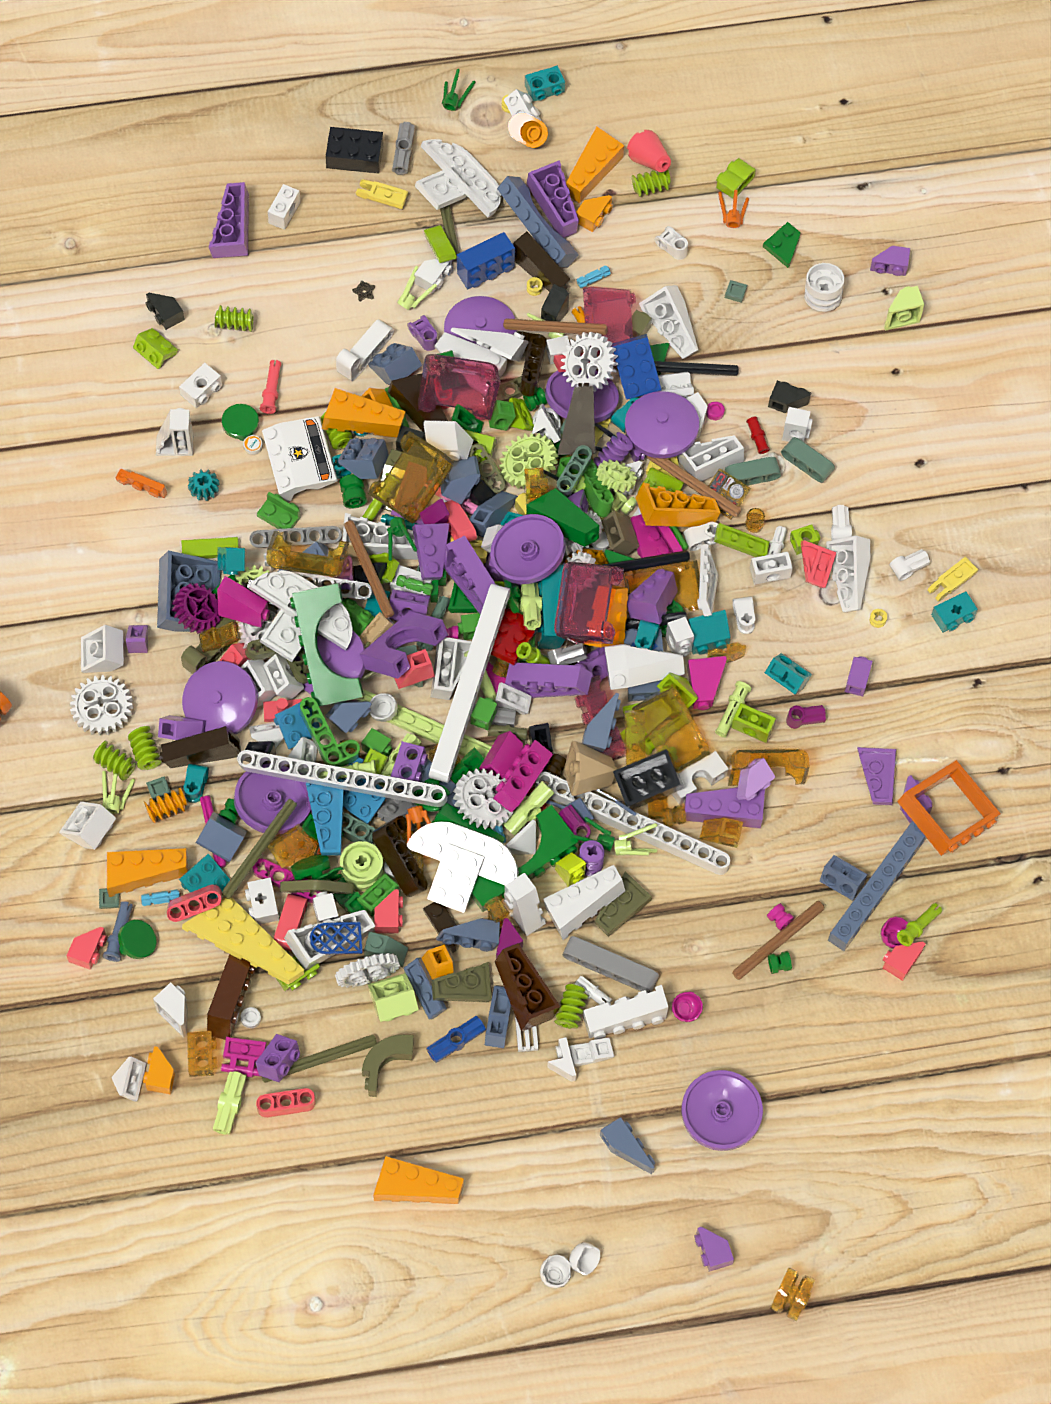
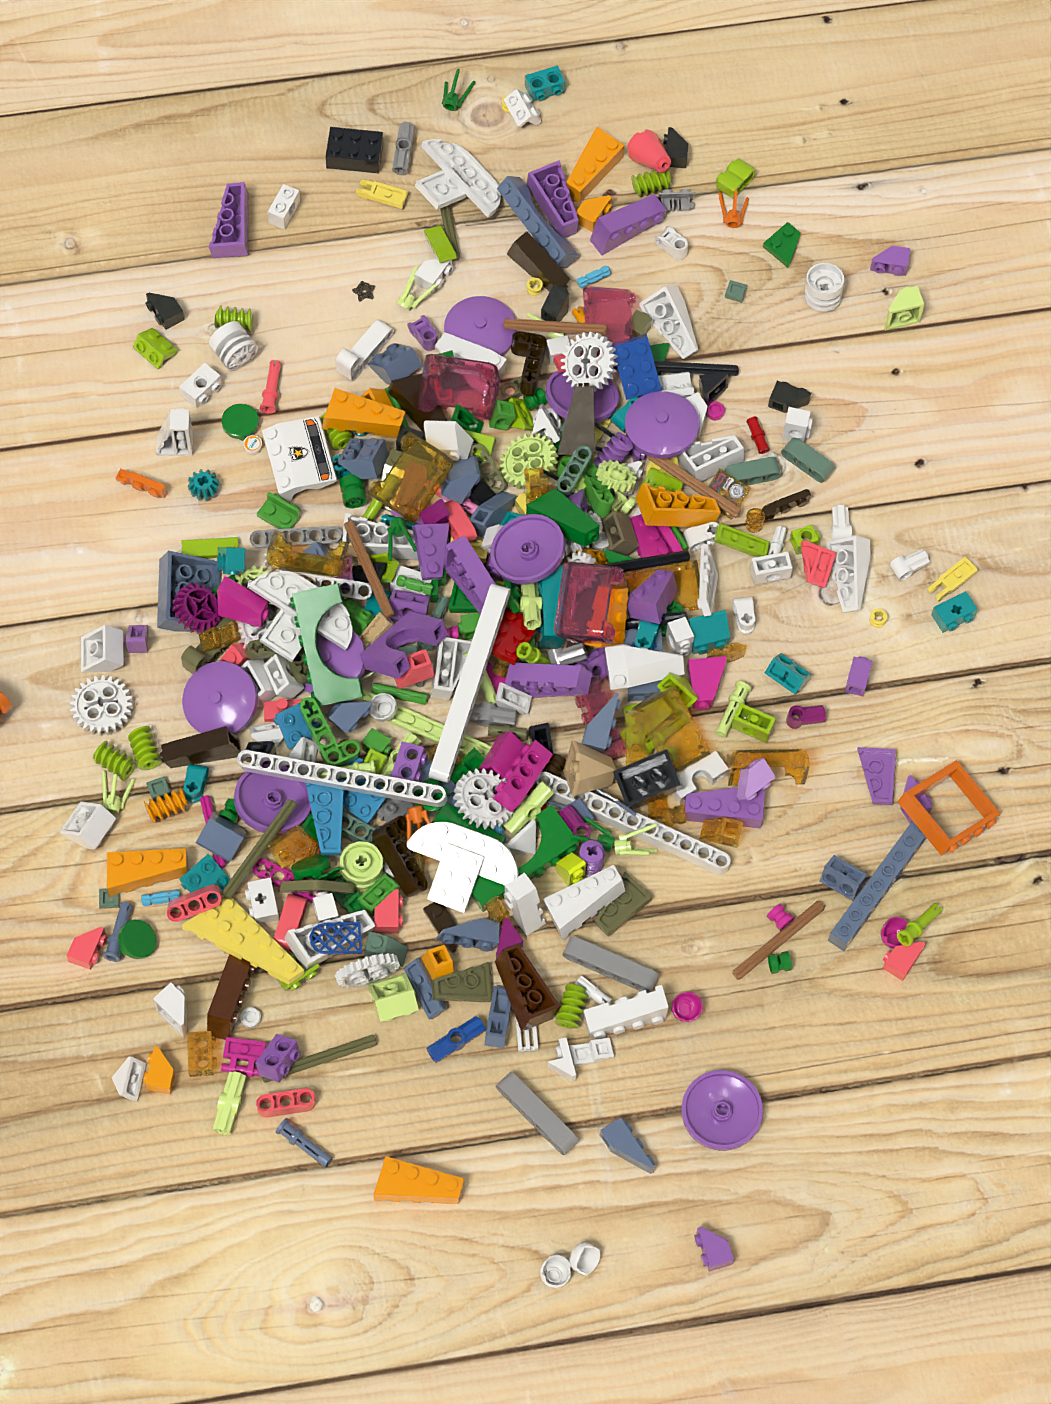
(179, 727): medium lavender slope -> none
(233, 345): none -> white wheel
(296, 1137): none -> sand blue pin
(389, 1049): olive arch -> none
(402, 694): none -> bright green axle
(484, 713): bright green brick -> none
(485, 260): blue brick -> none
(504, 344): white wedge -> none
(528, 130): light orange piece -> none
(537, 1113): none -> light grey beam
(625, 223): none -> medium lavender wedge
(676, 148): none -> pearl dark grey slope
(684, 197): none -> light grey hinge
(712, 386): none -> black slope
(785, 504): none -> dark brown hinge
(793, 1294): clear yellow wheel -> none

